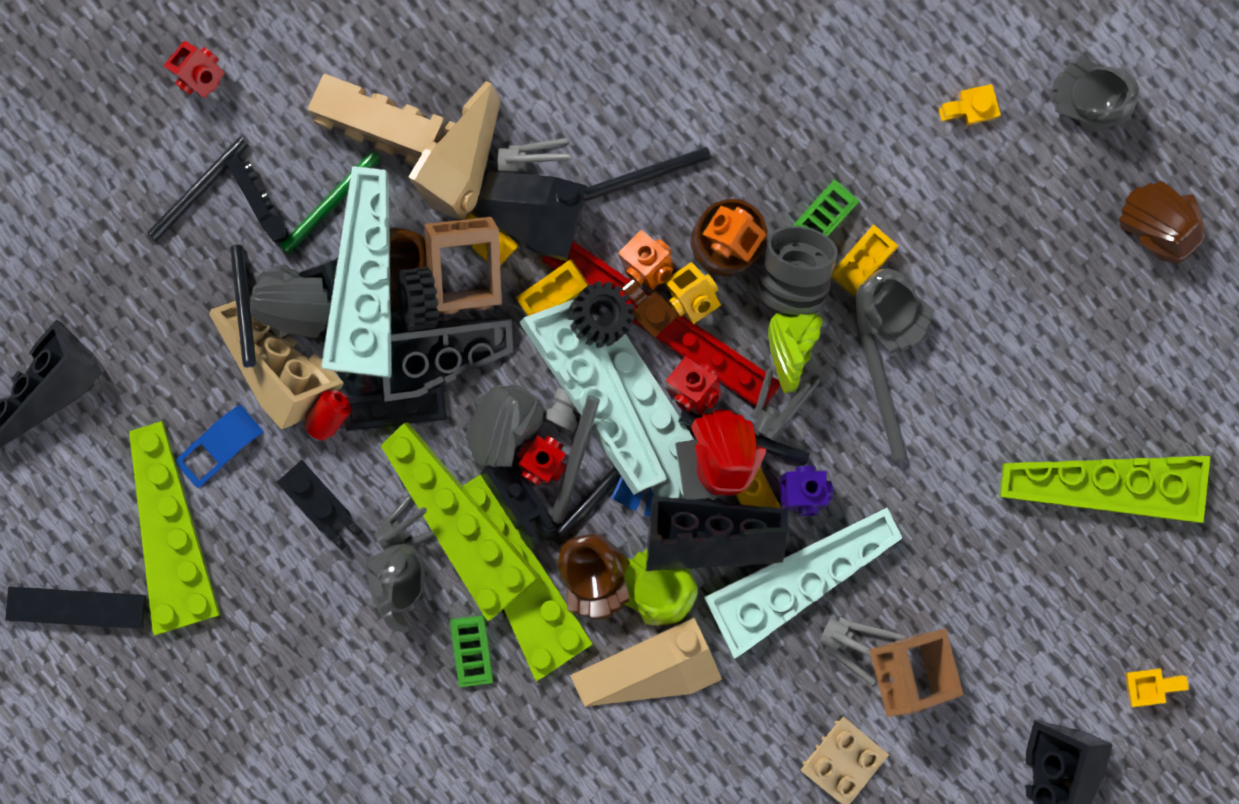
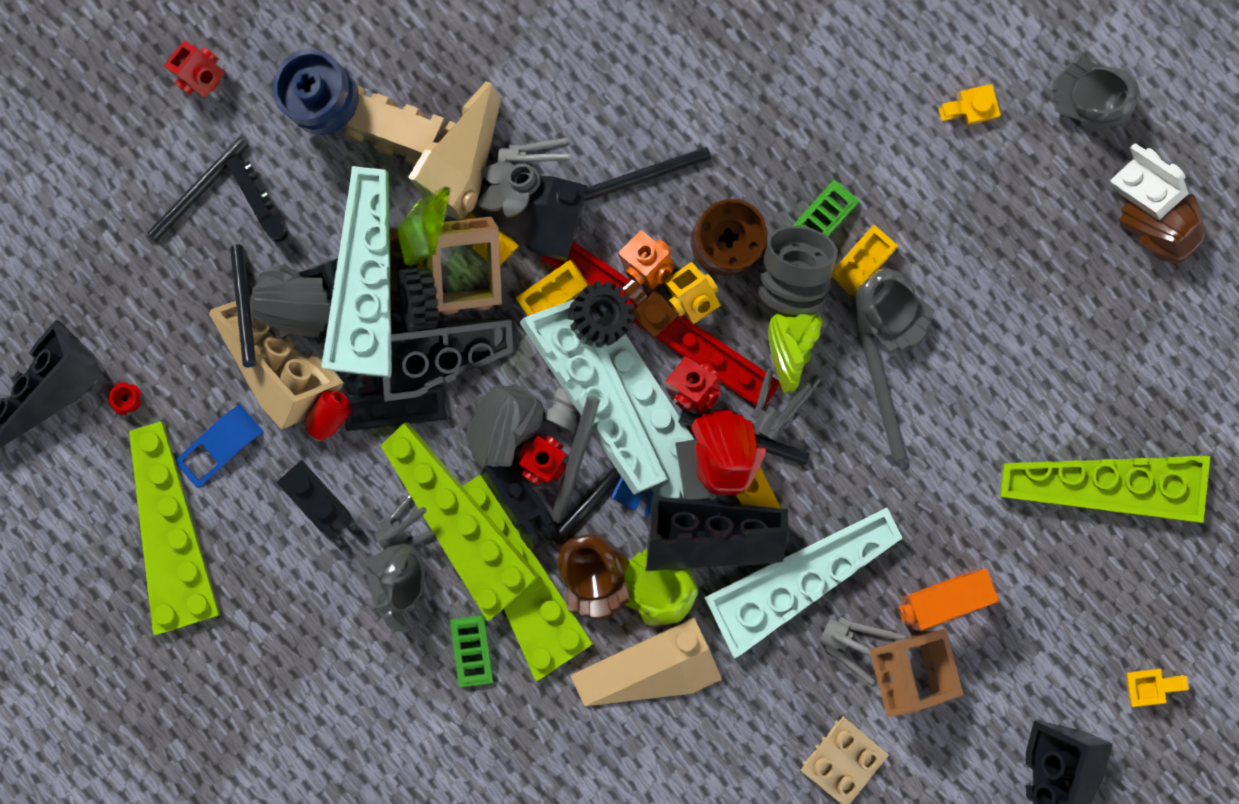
(75, 607): black tile -> none
(116, 394): none -> red plate
(315, 91): none -> dark blue wheel
(325, 207): green bar -> none
(422, 227): none -> clear neon green slope
(506, 189): none -> dark grey plate
(734, 233): orange brick -> none
(795, 494): dark purple brick -> none
(948, 599): none -> orange window
(1150, 182): none -> white bracket

